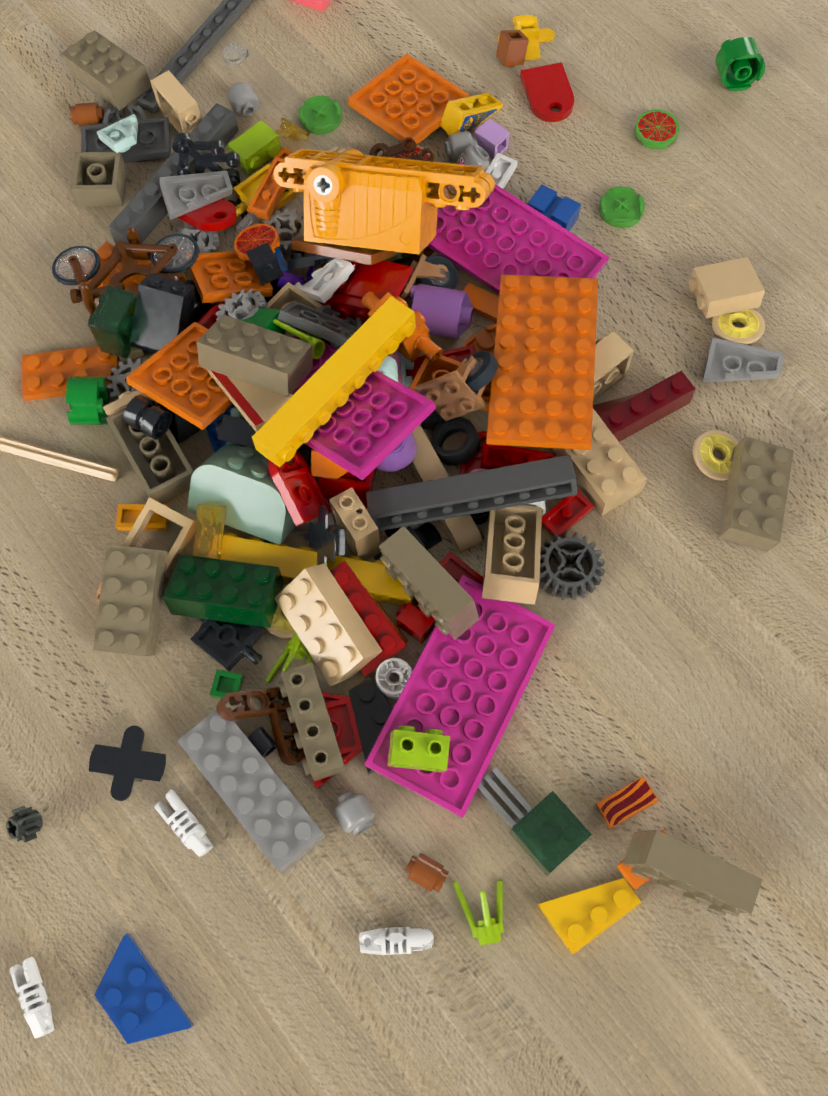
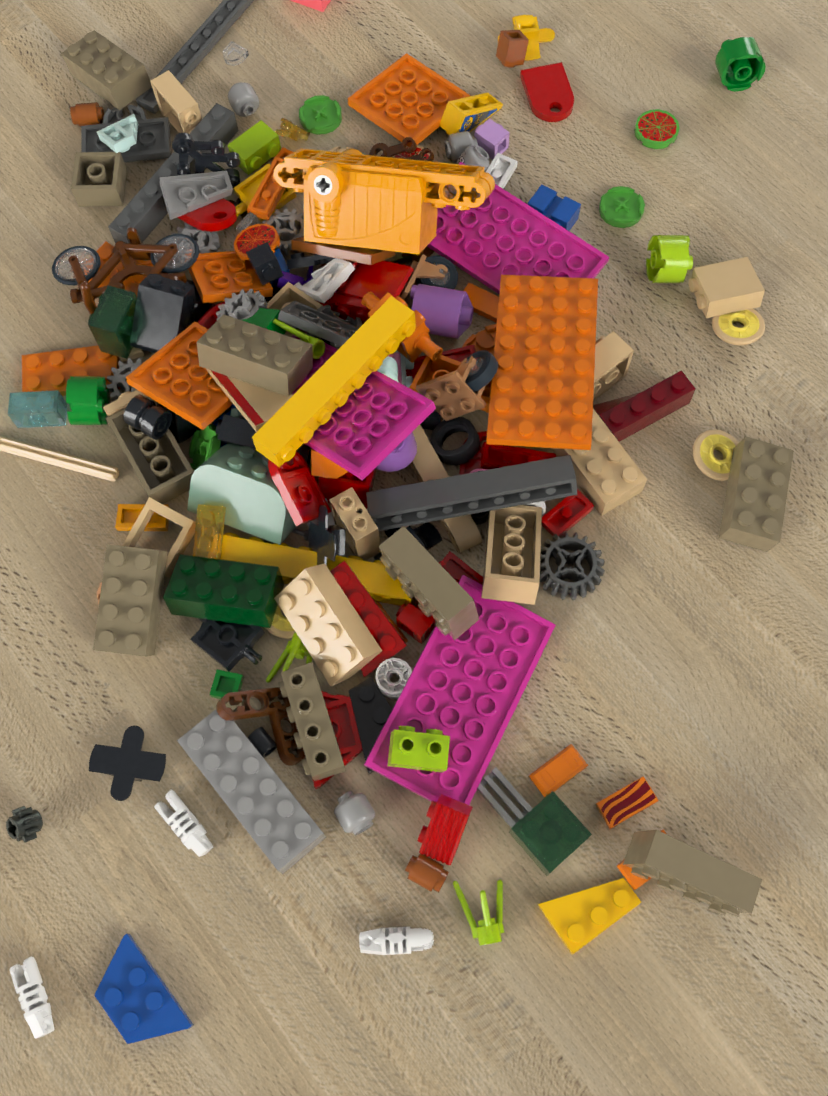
(37, 409): none -> clear light blue brick
(203, 445): none -> bright green tile
(445, 829): none -> red brick
(558, 770): none -> orange tile
(668, 258): none -> lime brick
(740, 362): light grey wing -> none

